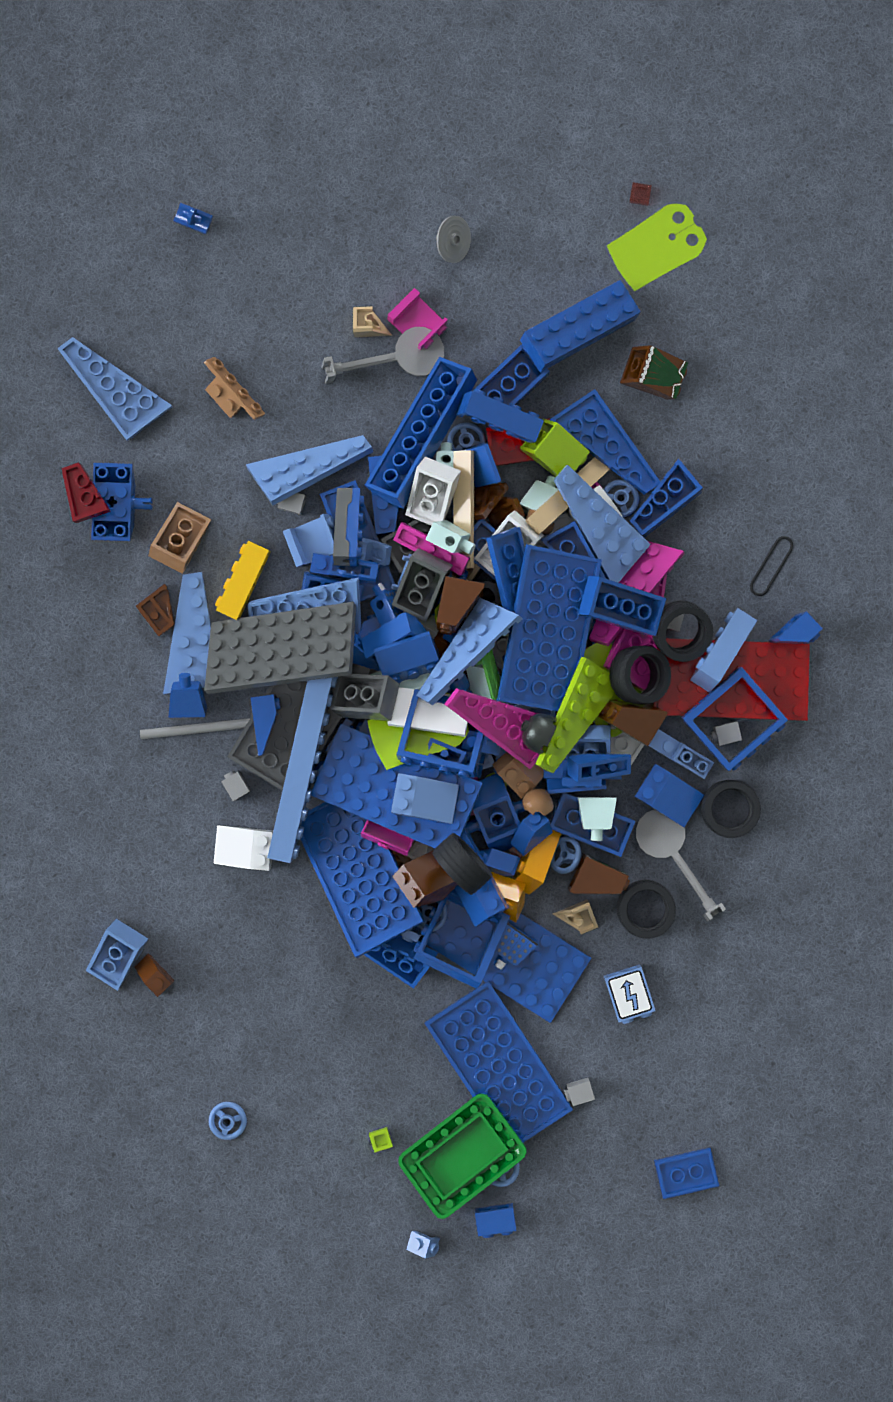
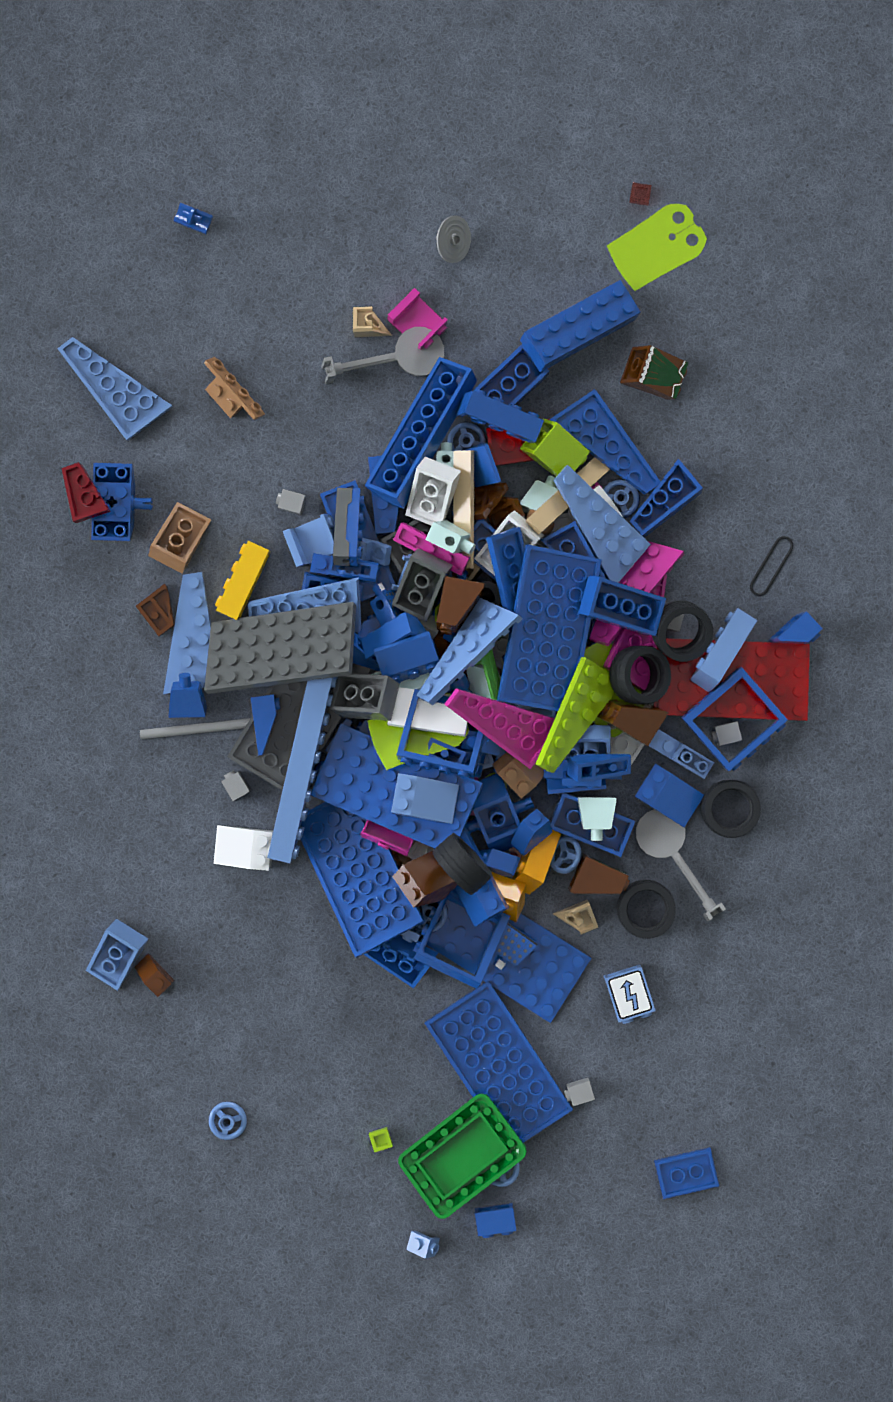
(295, 471): medium blue wing -> none
(538, 731): pearl dark grey cylinder -> none
(538, 801): medium nougat hair -> none

